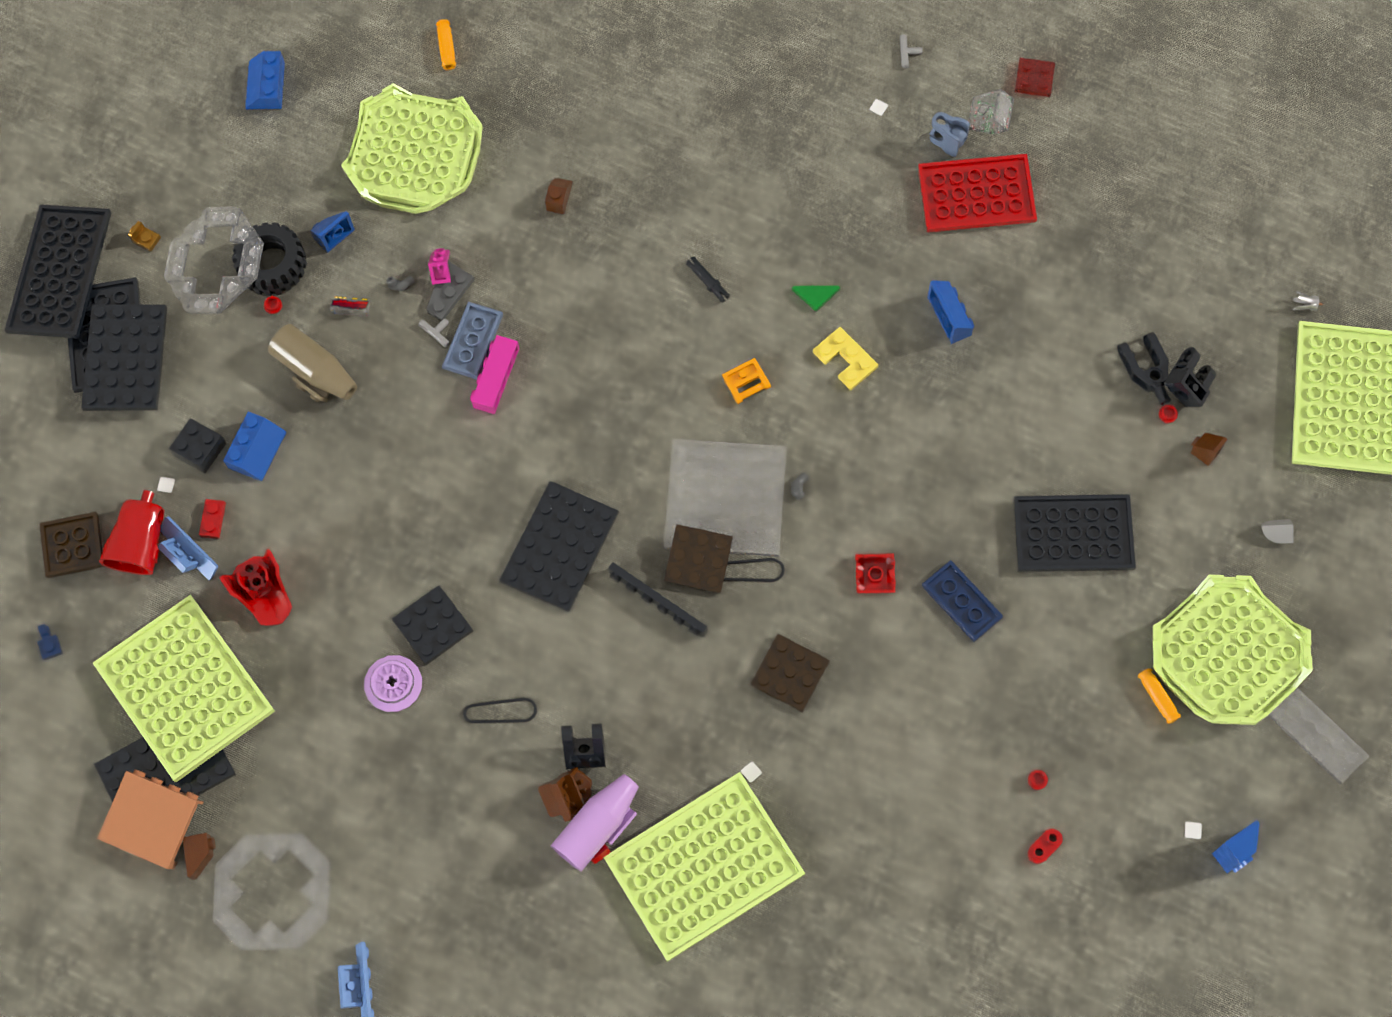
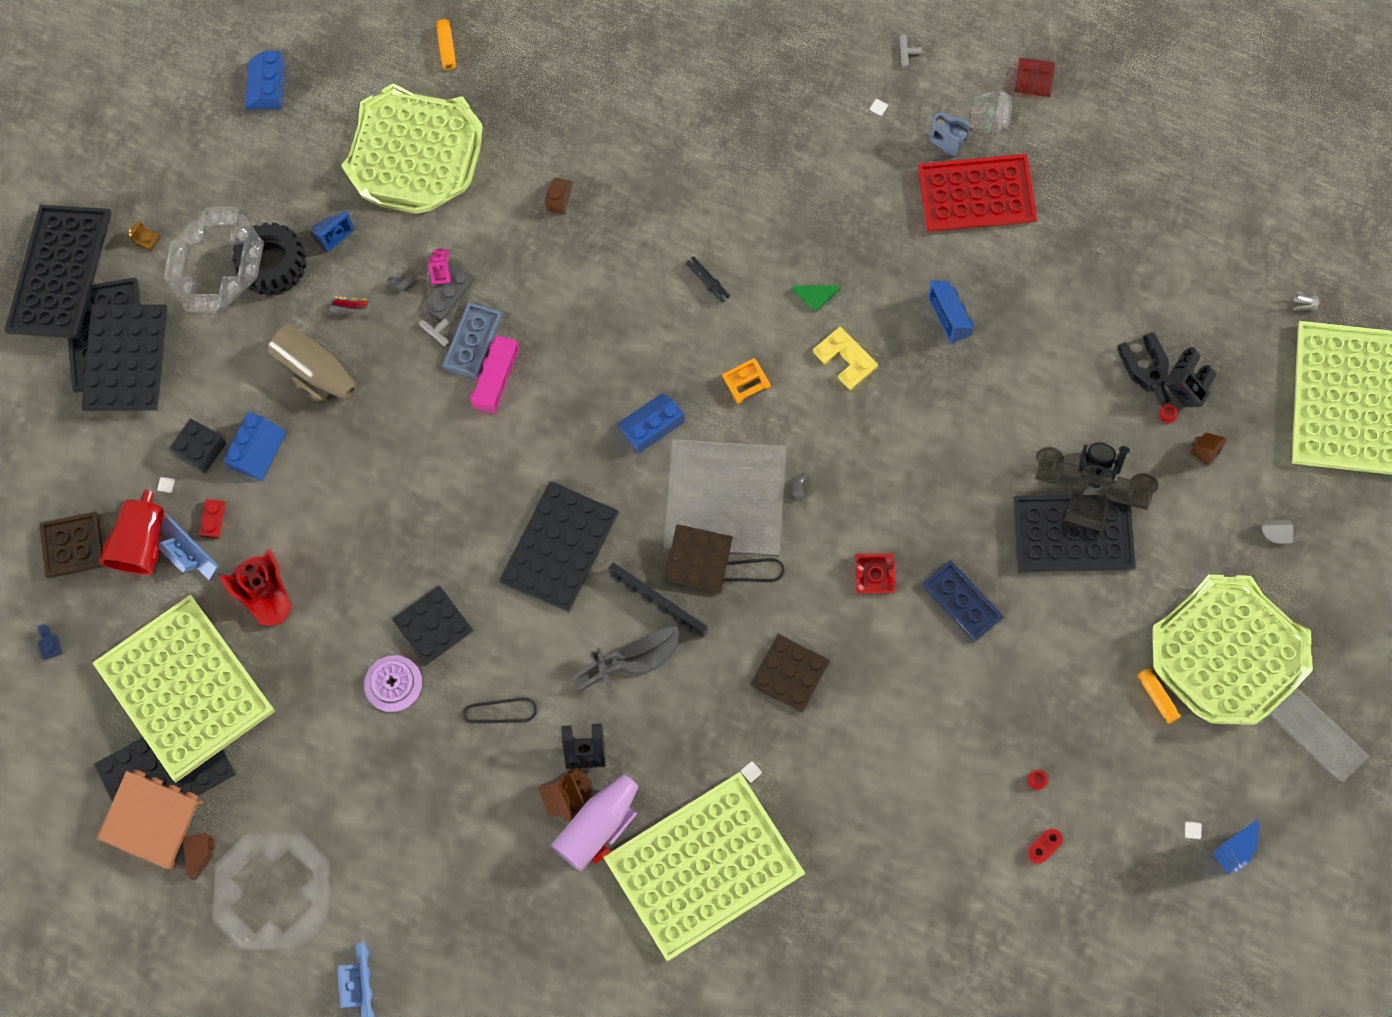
(272, 305): red plate -> none
(636, 658): none -> dark grey piece
(651, 422): none -> blue slope
(1096, 473): none -> clear smoke piece

